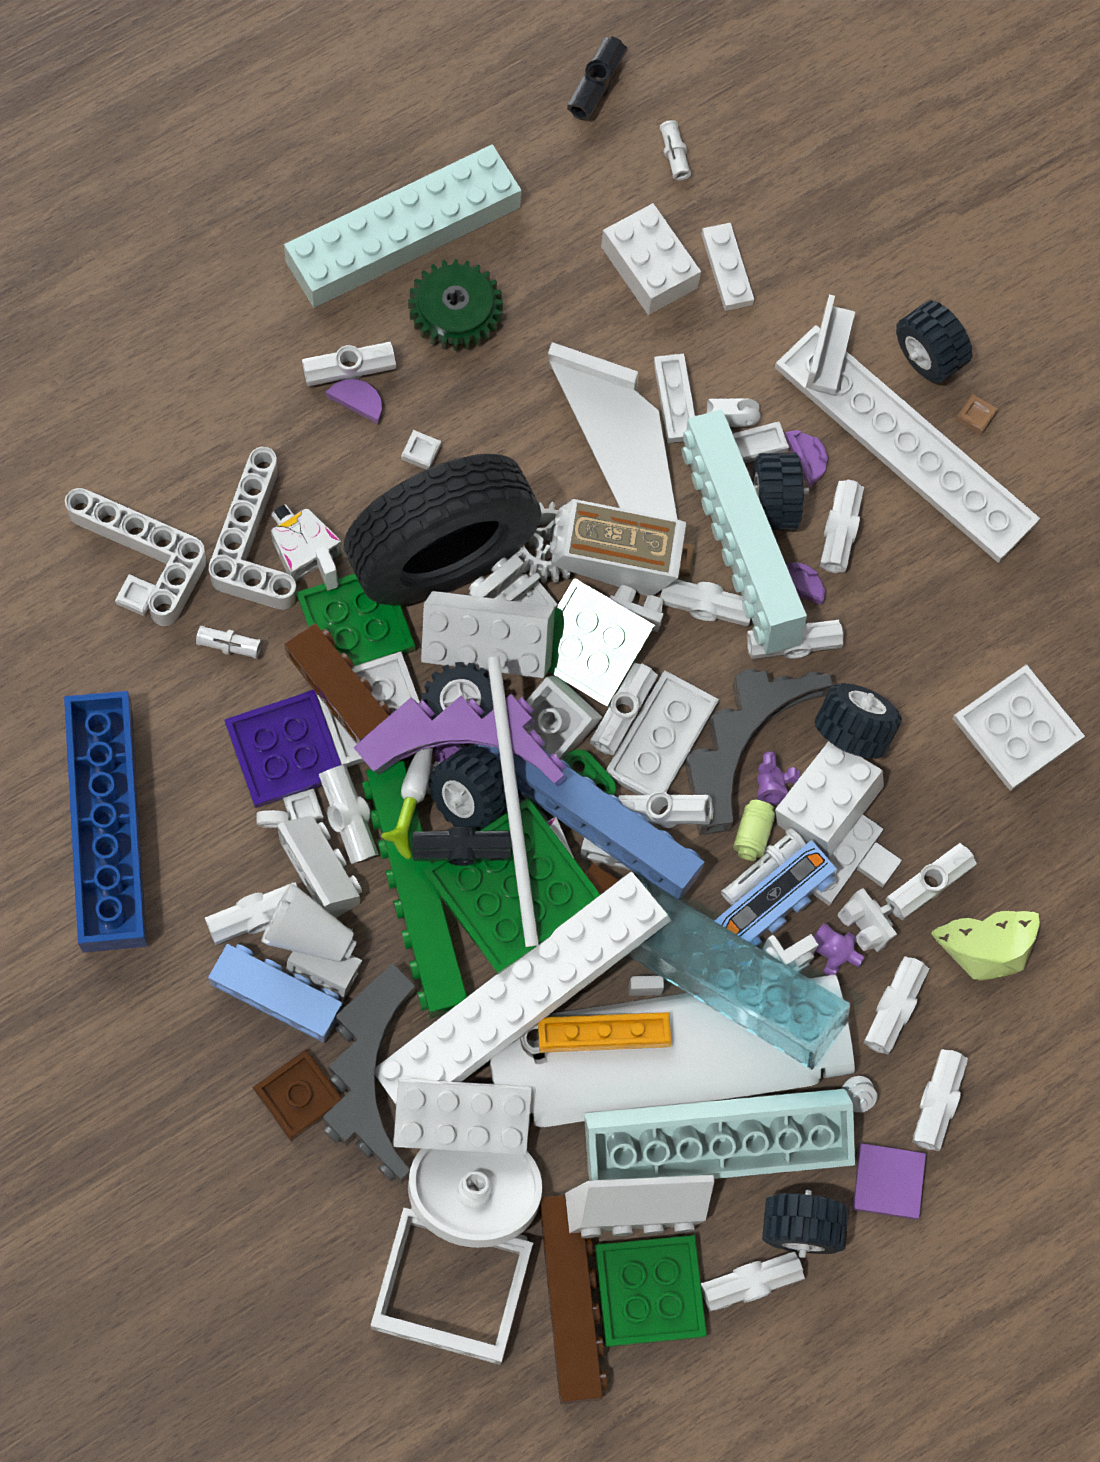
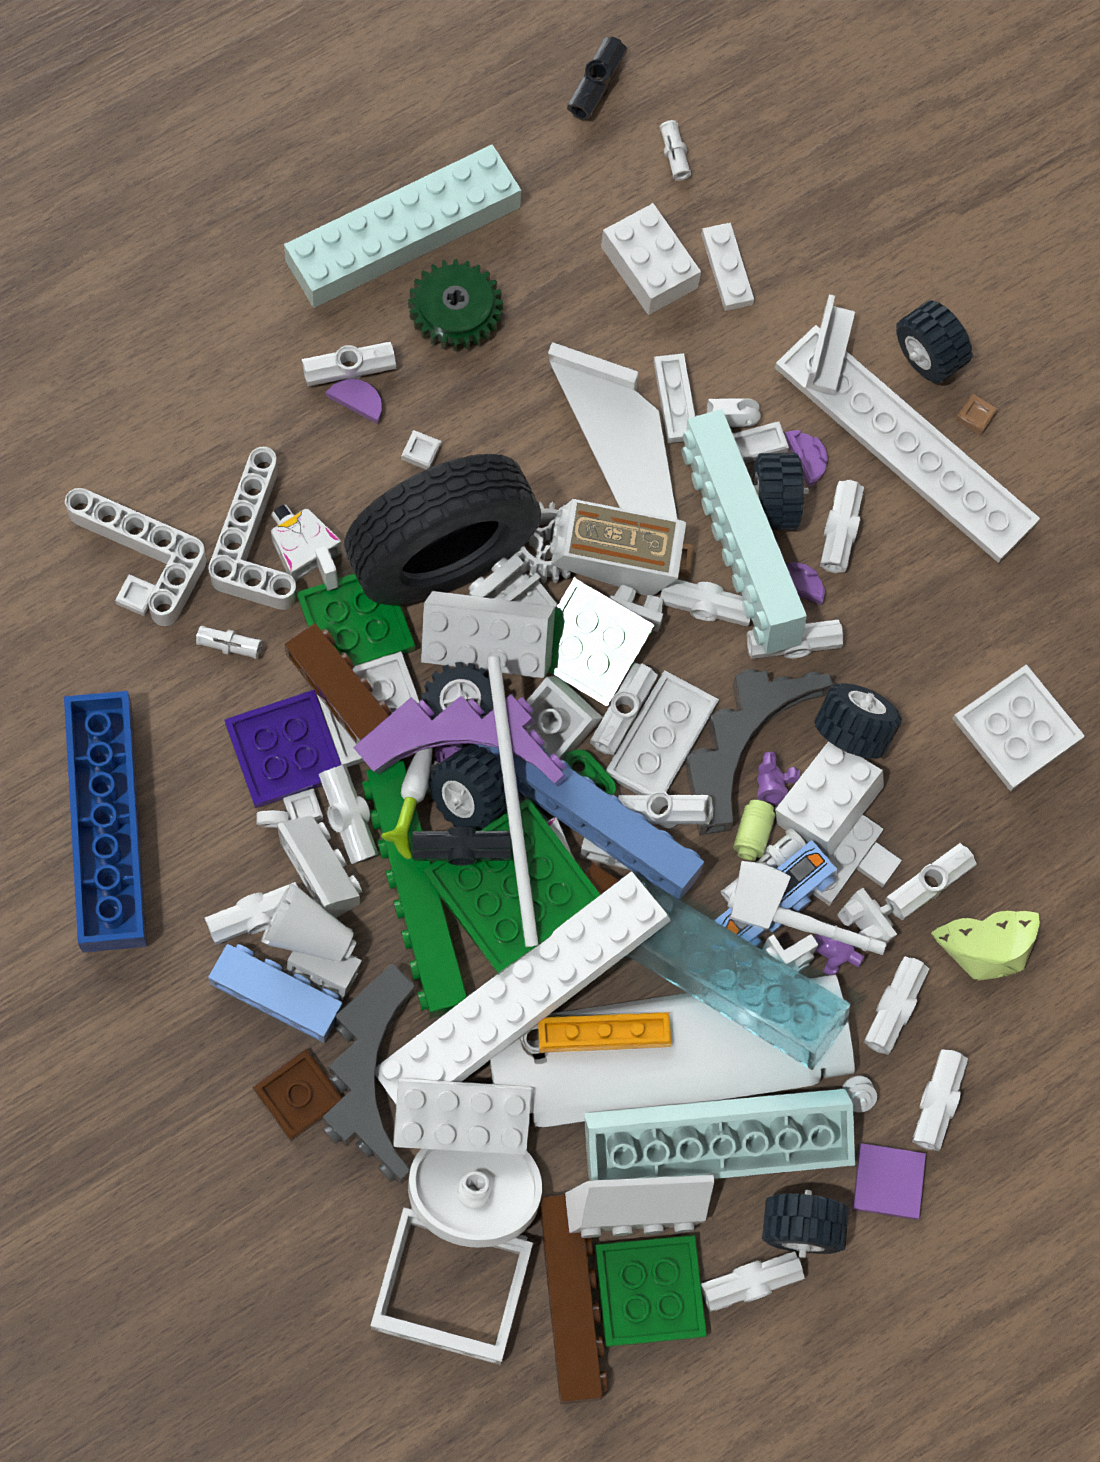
(645, 985): white tile -> none
(758, 901): none -> white piece

